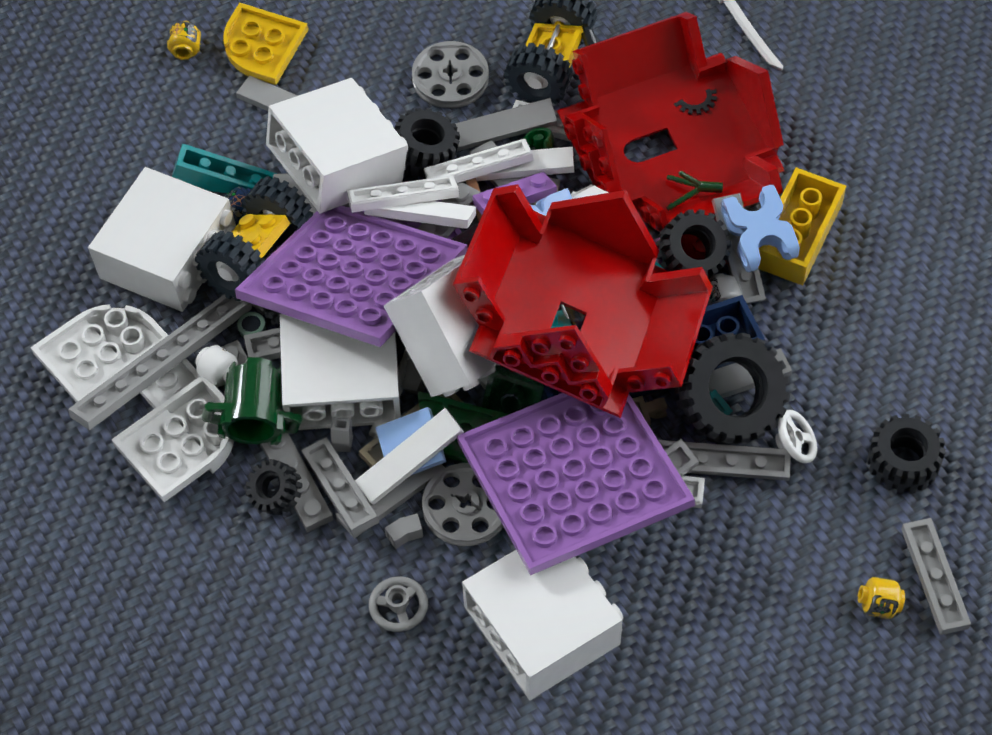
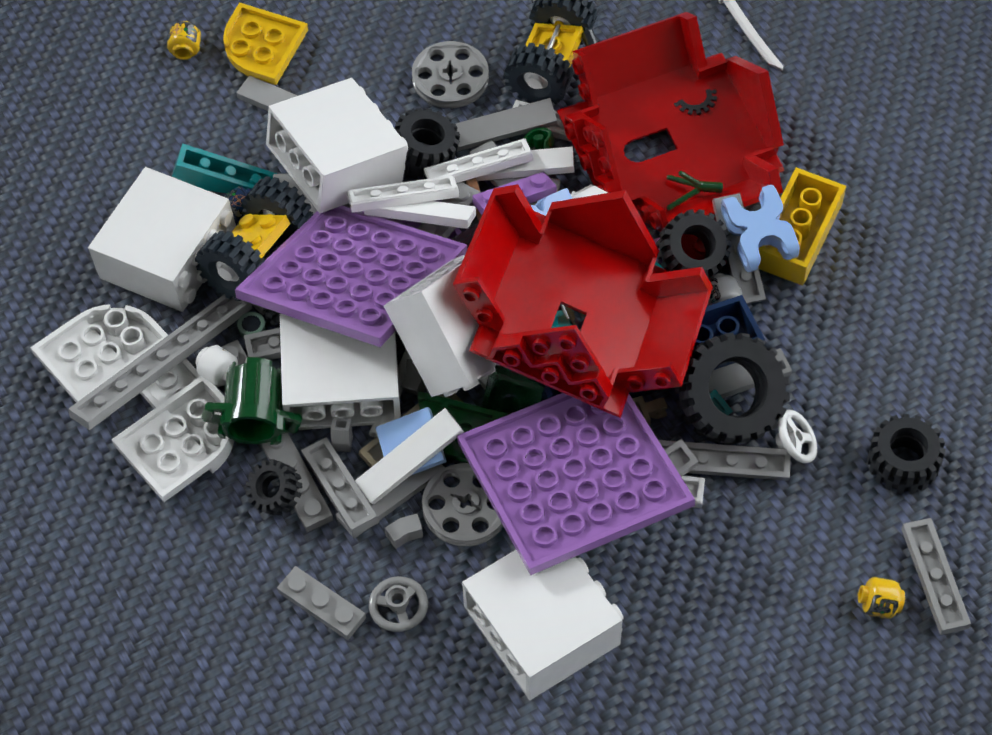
(321, 603): none -> light grey plate

